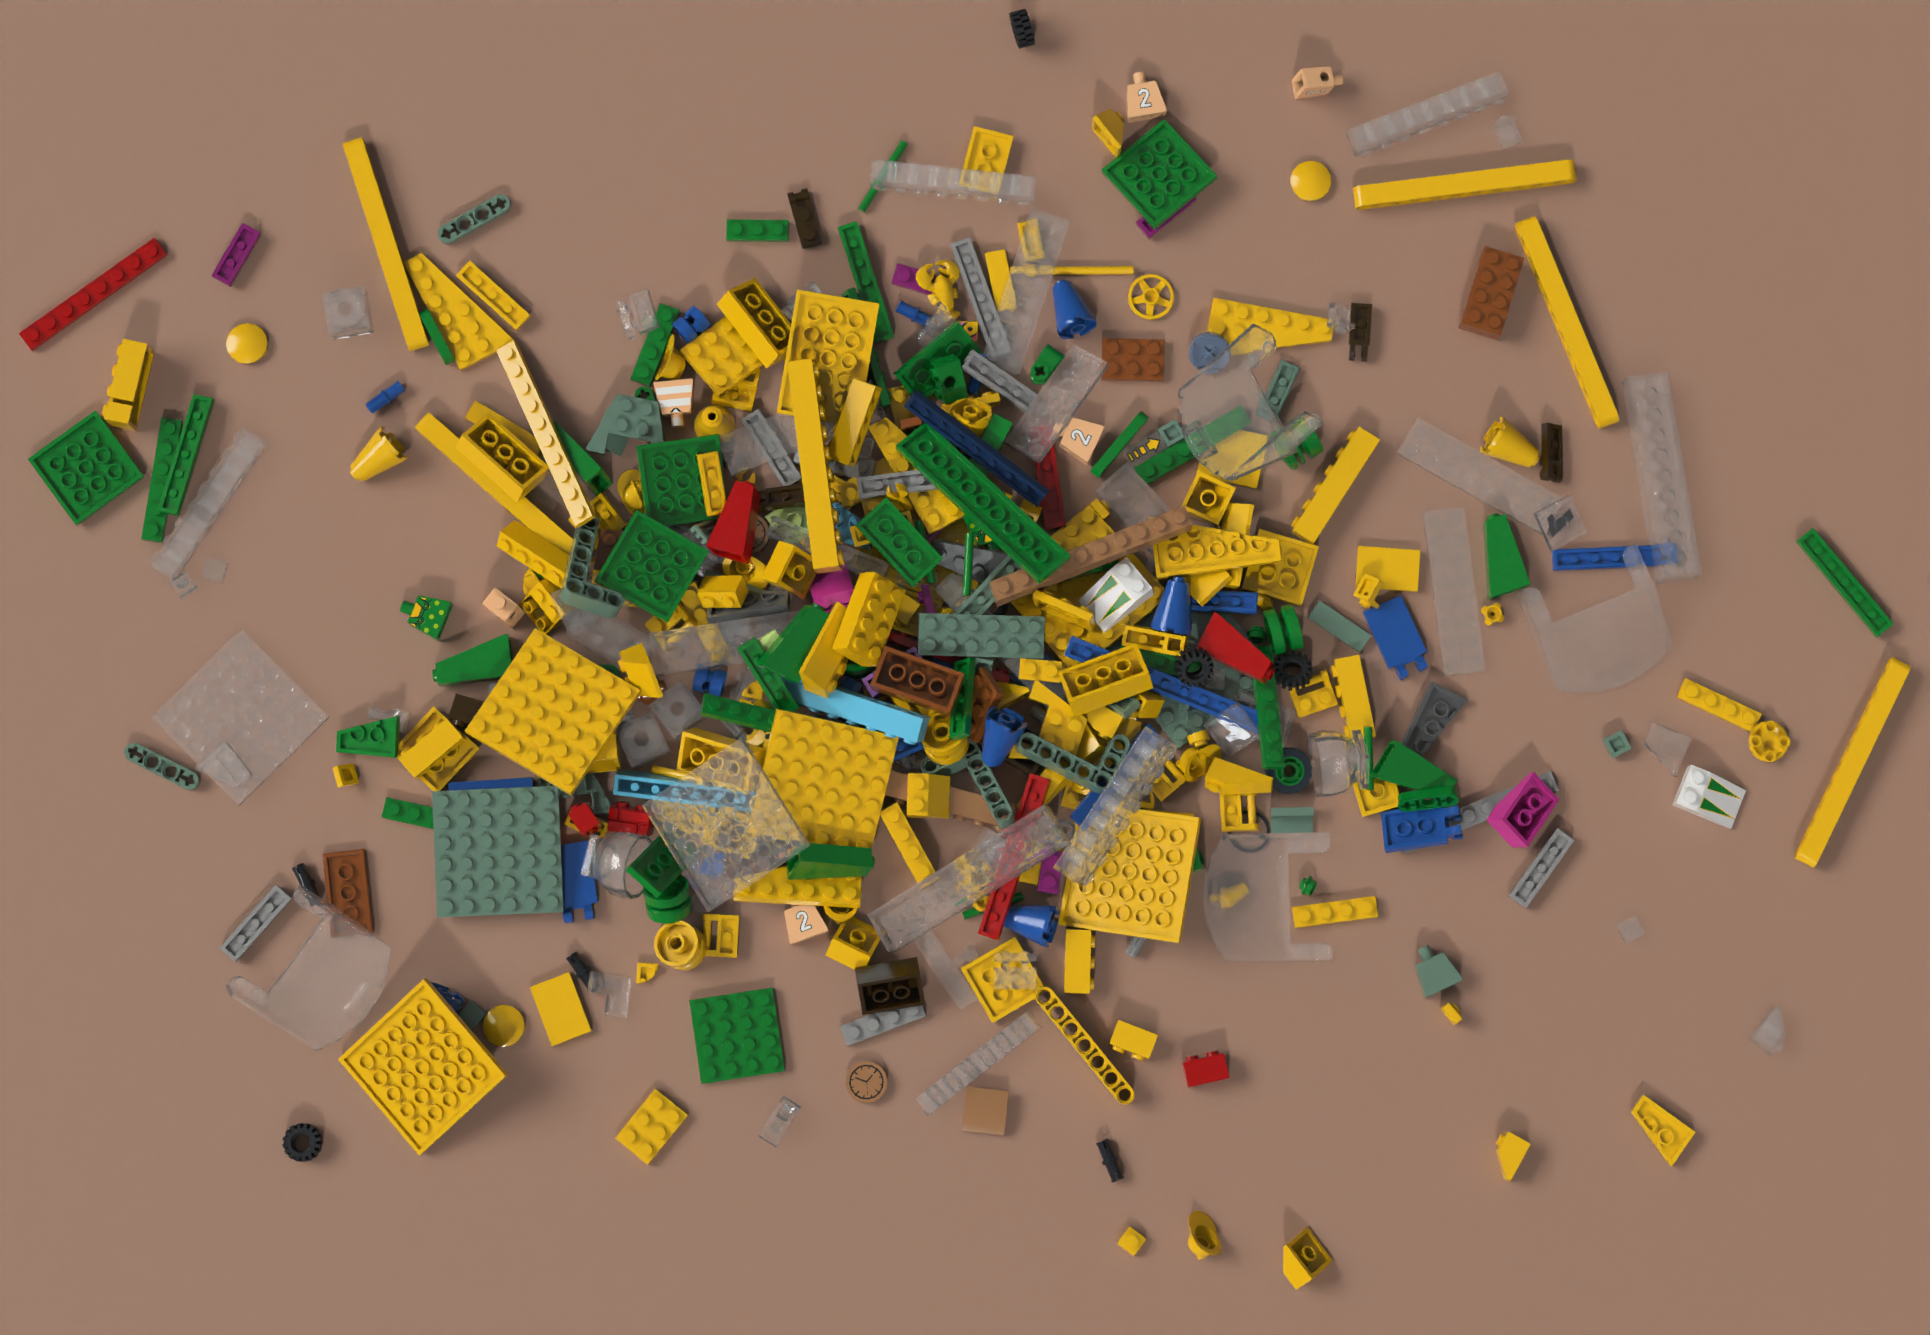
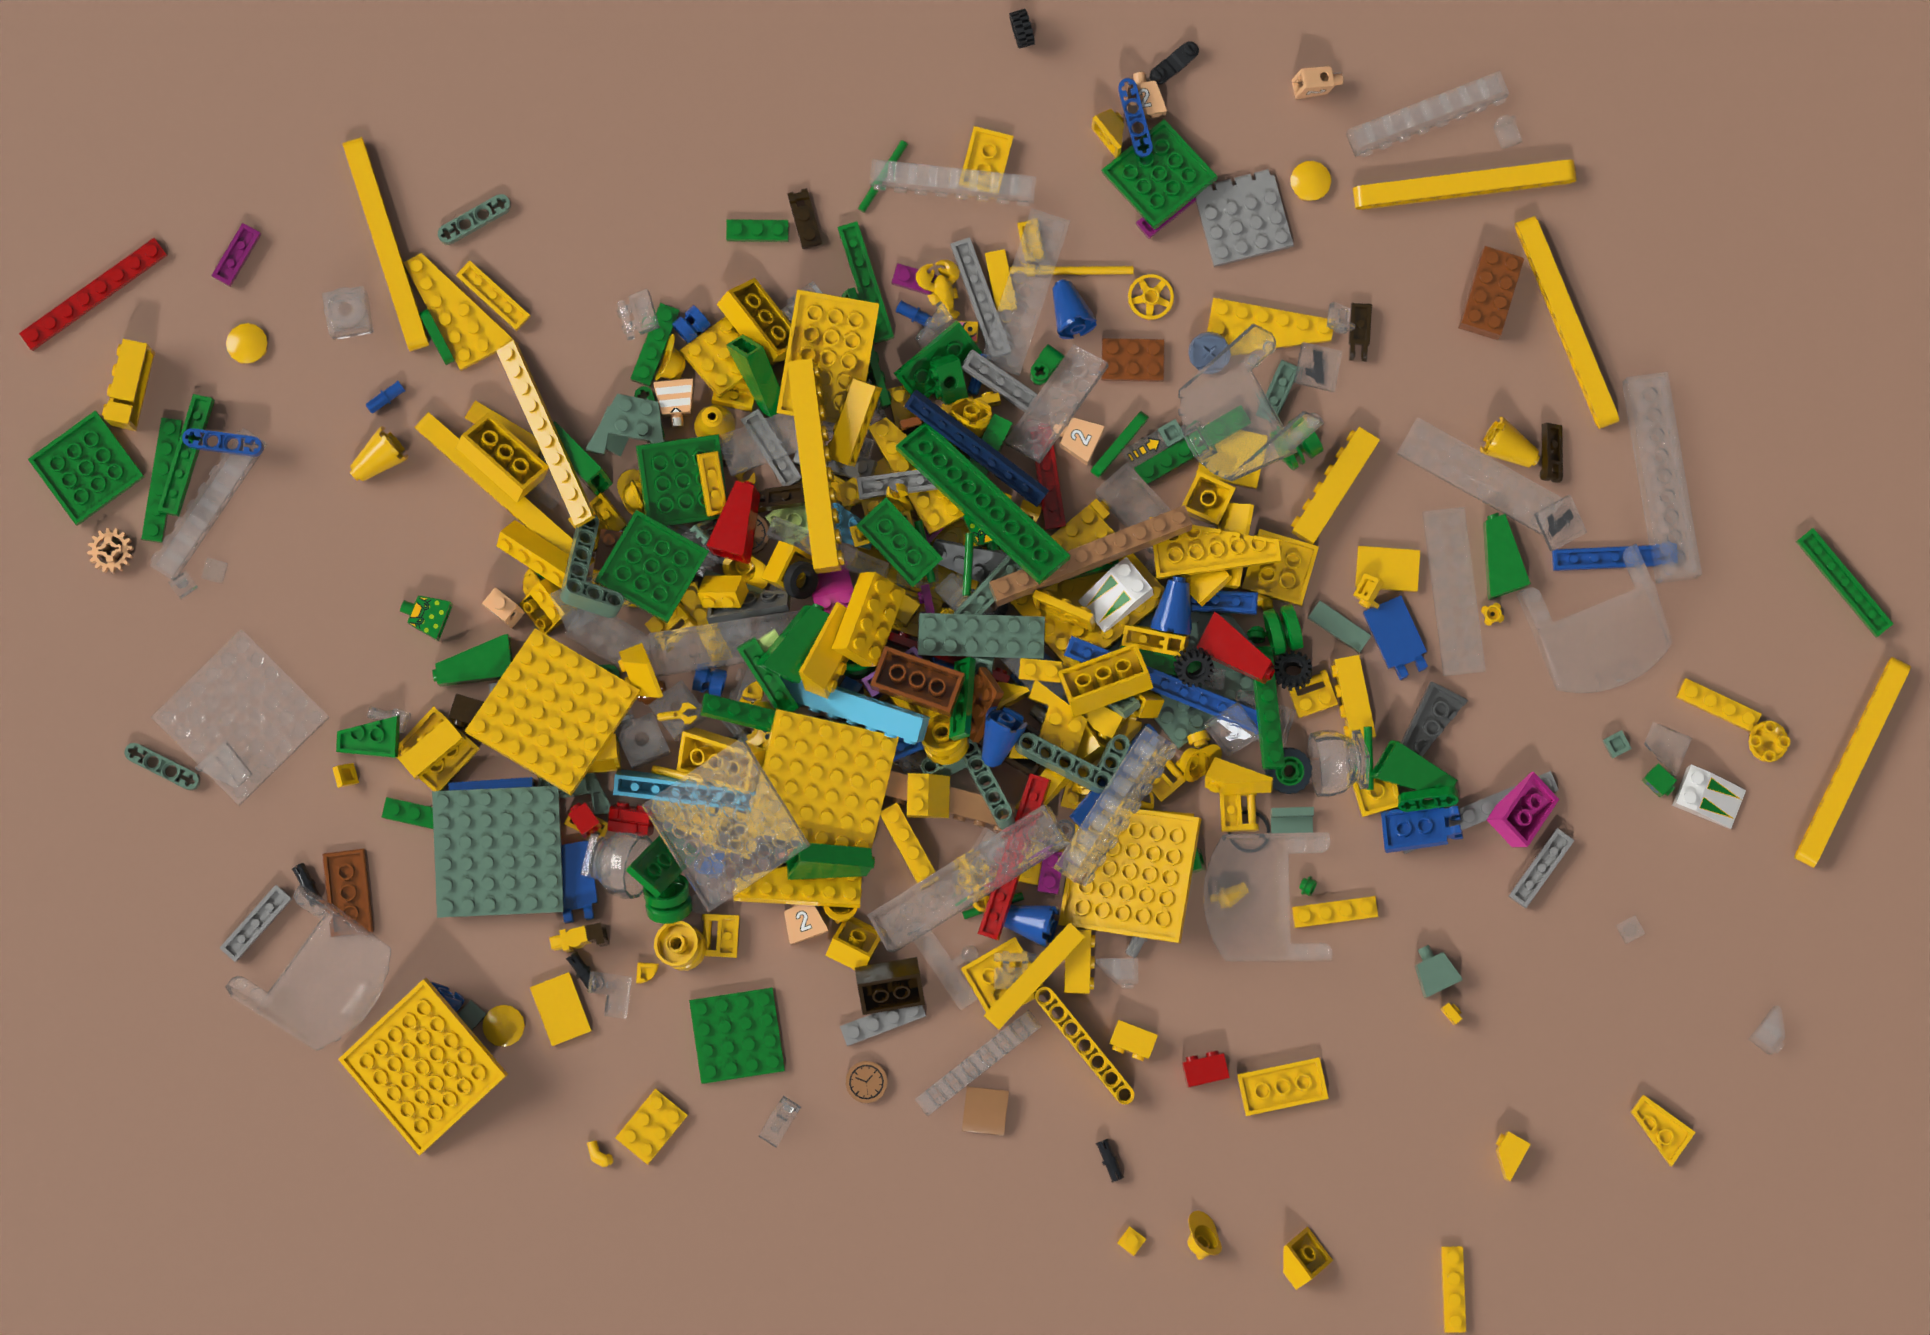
(101, 551): none -> light nougat gear
(222, 445): none -> blue beam
(315, 1145): black tyre -> none
(579, 937): none -> yellow hips
(598, 1157): none -> yellow arm
(679, 714): none -> yellow bar
(757, 373): none -> green slope
(791, 577): none -> black tyre
(1034, 976): none -> yellow tile
(1120, 970): none -> clear slope
(1136, 117): none -> blue beam
(1174, 63): none -> black piece
(1243, 218): none -> light grey hinge
(1282, 1086): none -> yellow plate
(1318, 367): none -> clear tile
(1453, 1289): none -> yellow plate
(1659, 781): none -> green brick

